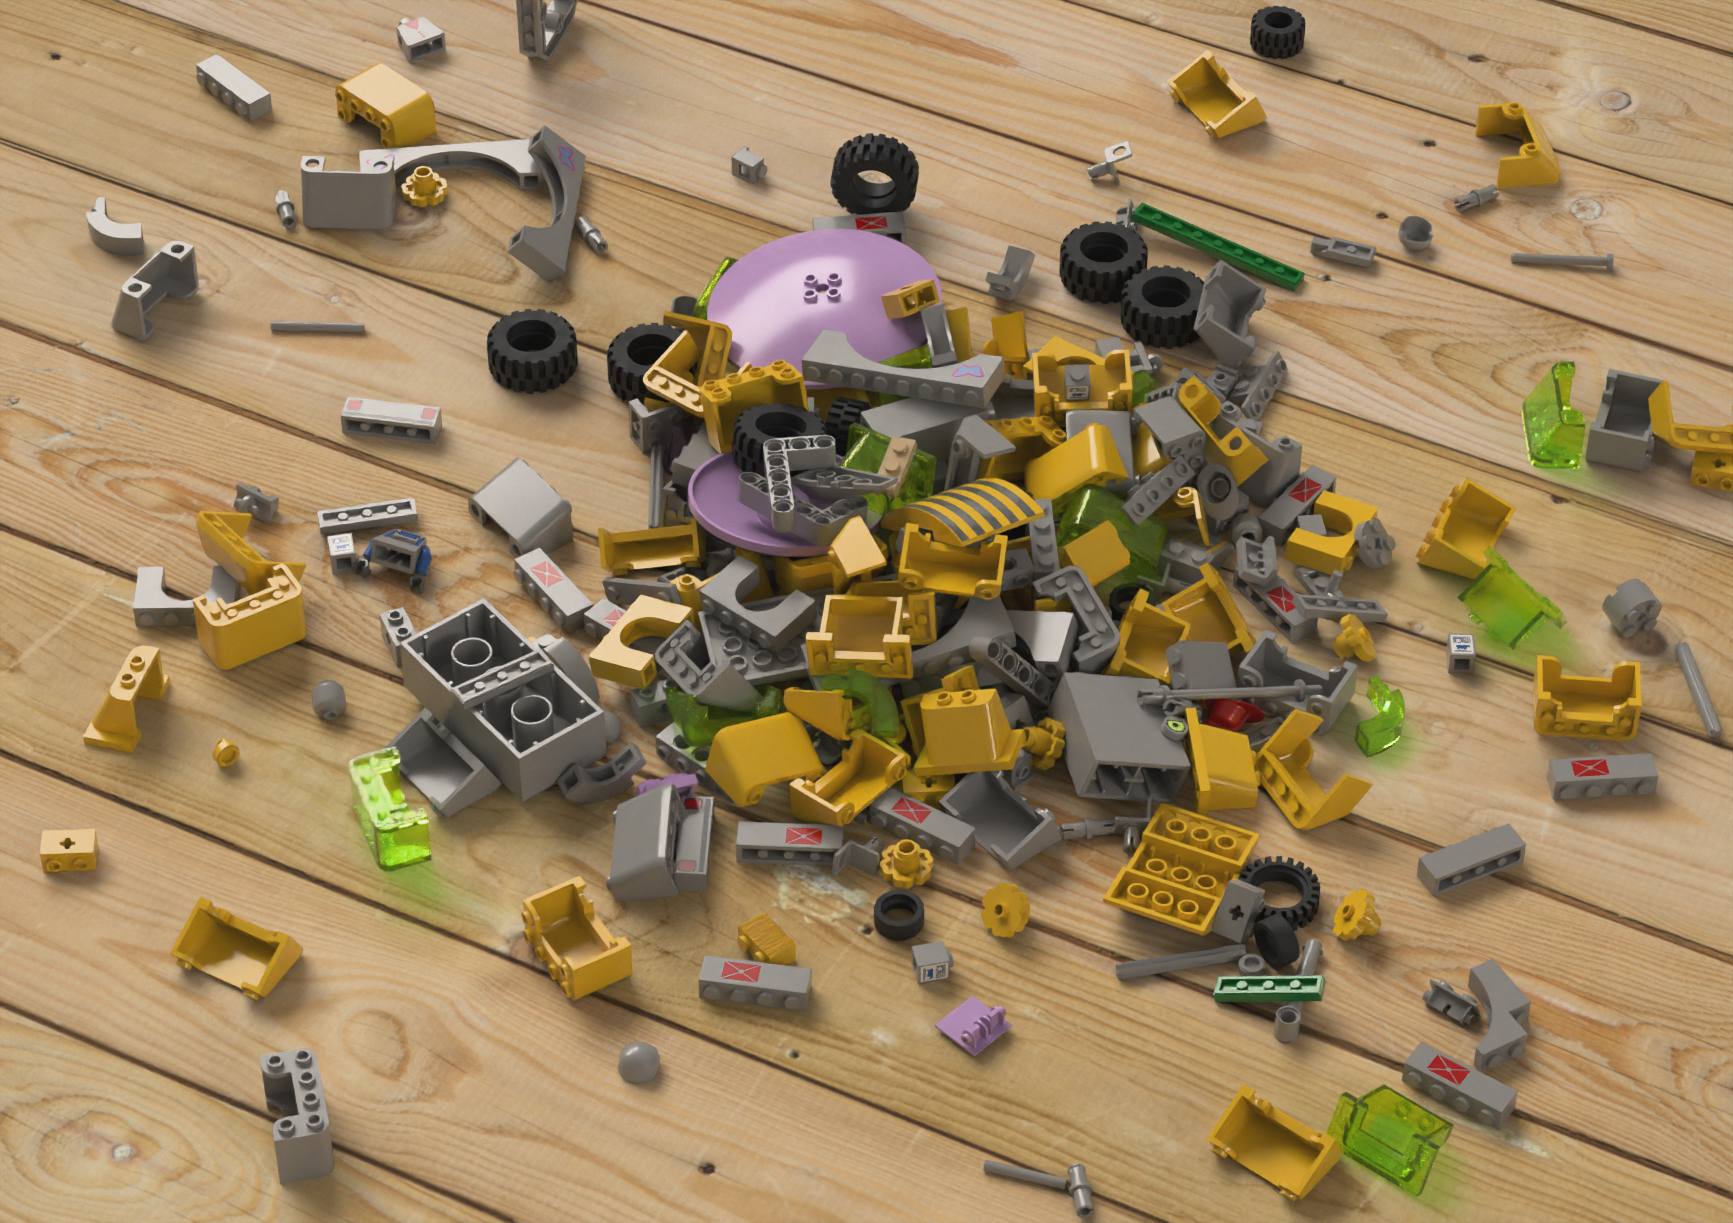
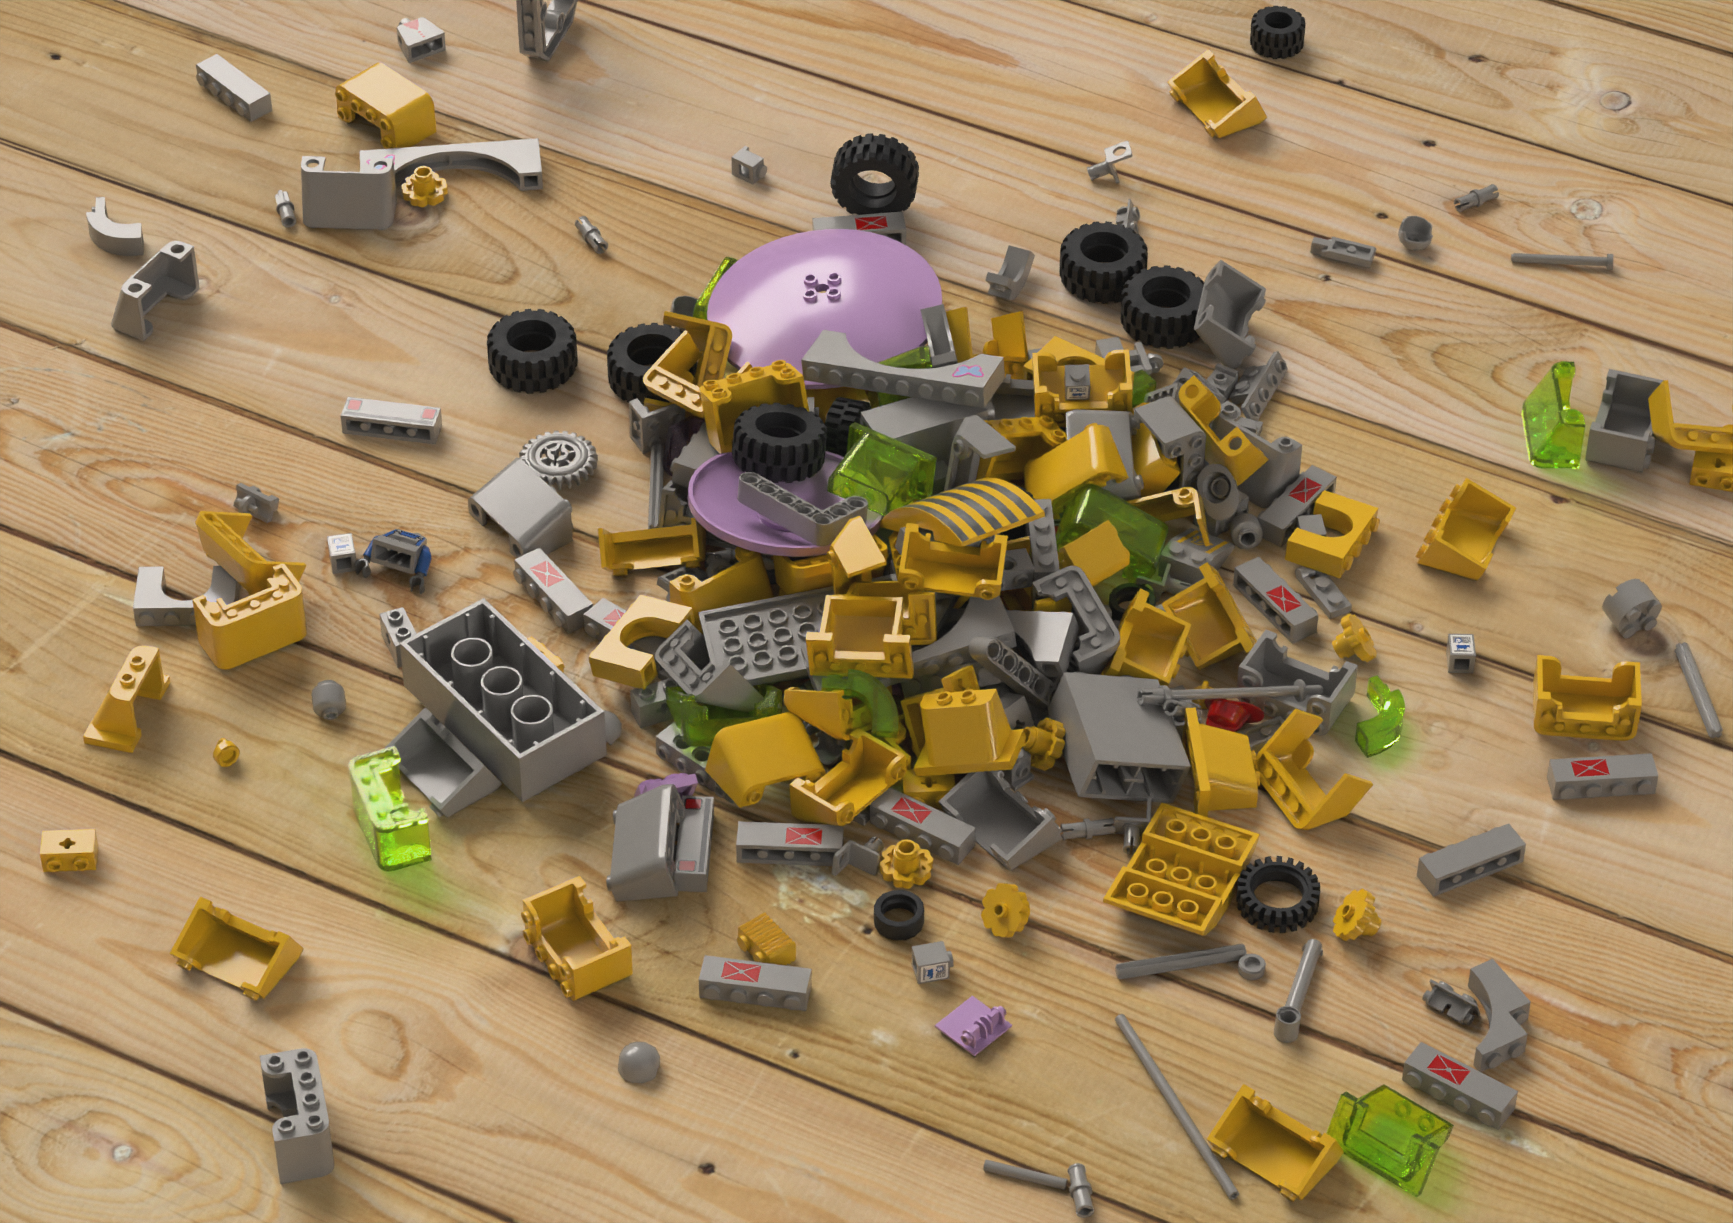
(317, 326): light grey bar -> none
(367, 516): light grey plate -> none
(502, 679): light grey tile -> none
(560, 468): none -> light grey gear
(562, 166): light grey arch -> none
(570, 663): light grey arch -> none
(605, 781): light grey arch -> none
(628, 590): light grey plate -> none
(771, 627): light grey arch -> none
(788, 455): light grey beam -> none
(840, 483): light grey wedge -> none
(896, 463): tan plate -> none
(910, 299): yellow brick -> none
(1155, 490): light grey bracket -> none
(1174, 728): light grey tile -> none
(1177, 1107): none -> light grey piece
(1200, 665): light grey brick -> none
(1218, 246): green tile -> none
(1228, 919): light grey brick -> none
(1257, 561): light grey bracket -> none
(1269, 988): green tile -> none
(1276, 941): black tyre -> none
(1336, 607): light grey plate -> none
(1374, 544): light grey plate -> none
(1507, 603): clear neon green windscreen -> none
(1536, 160): yellow windscreen -> none

